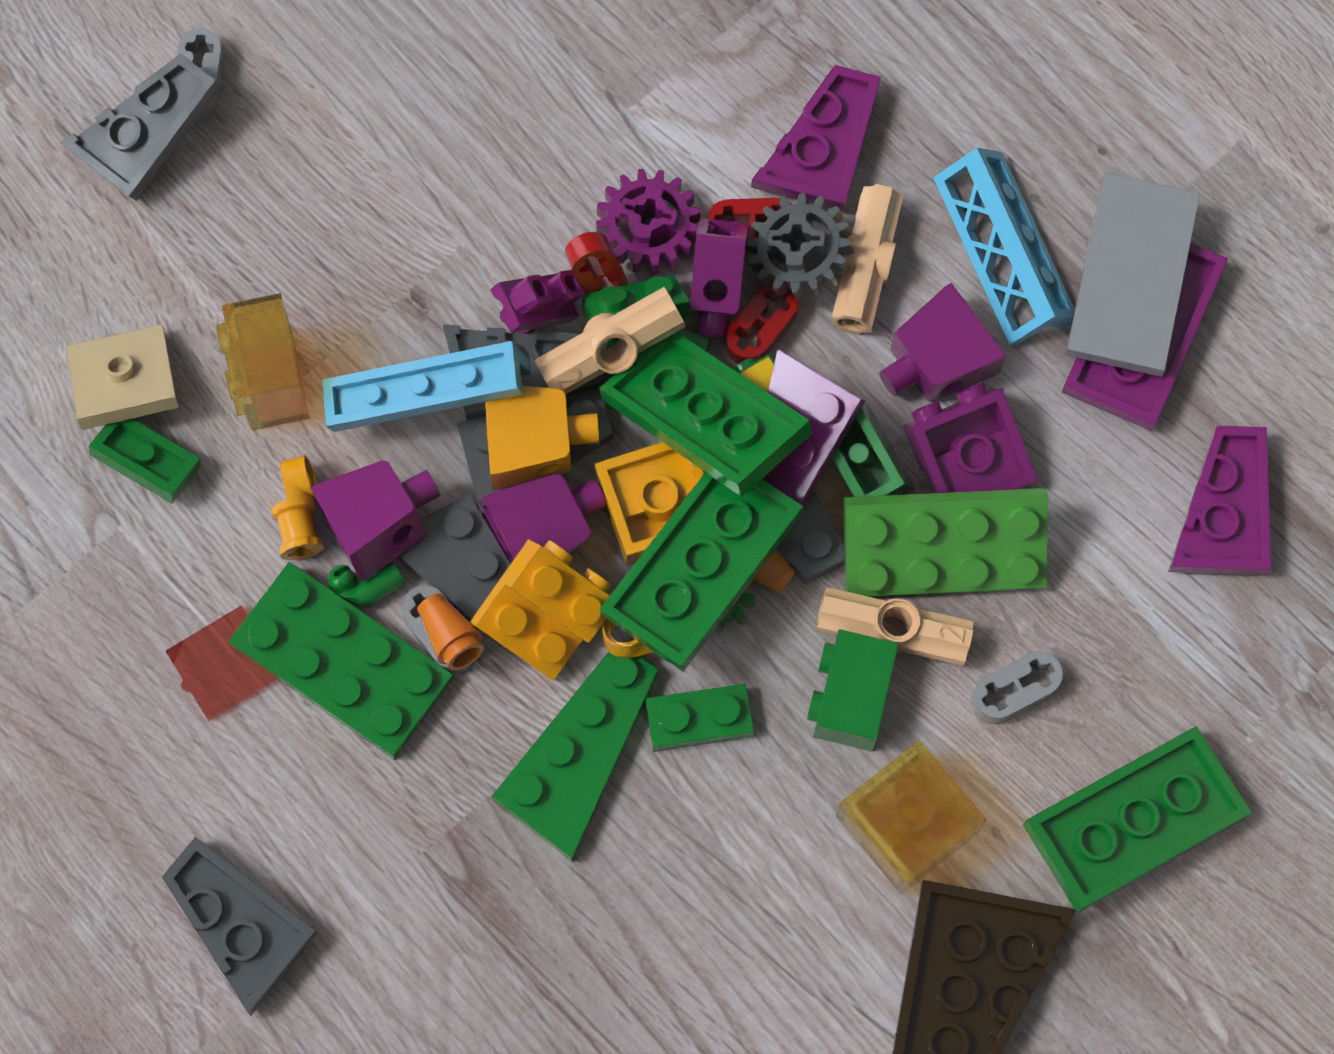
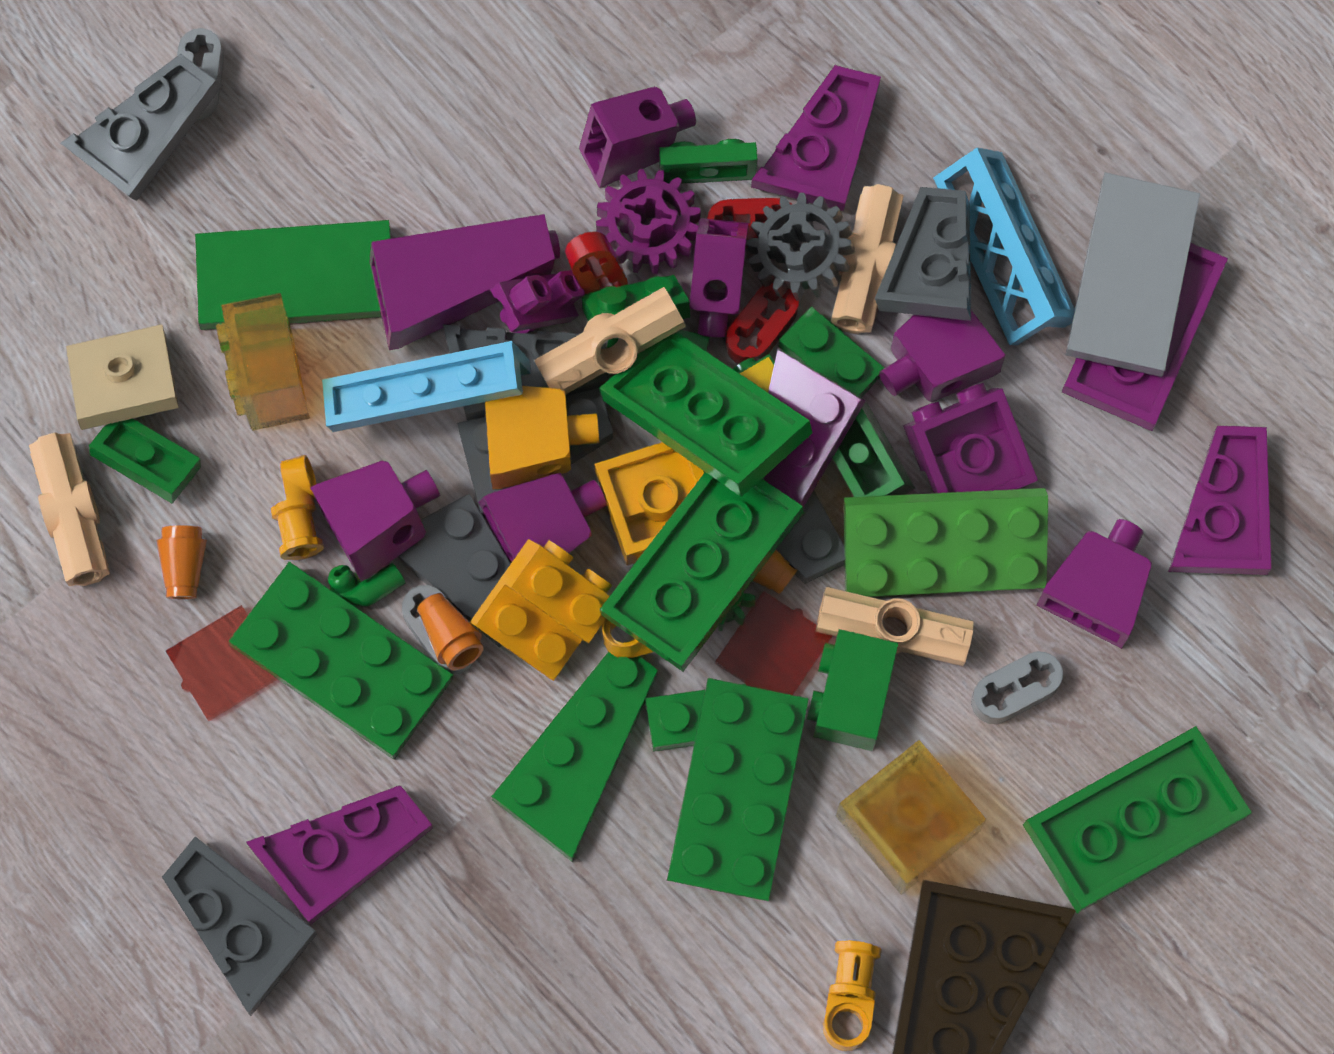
(69, 509): none -> light nougat piece
(181, 560): none -> orange cone
(315, 268): none -> green tile
(337, 853): none -> magenta wing
(450, 272): none -> magenta slope
(629, 131): none -> magenta torso
(709, 163): none -> green plate
(737, 789): none -> green plate
(773, 647): none -> clear red piece
(831, 353): none -> green plate
(852, 995): none -> light orange connector
(932, 259): none -> dark grey wing
(1101, 583): none -> magenta torso

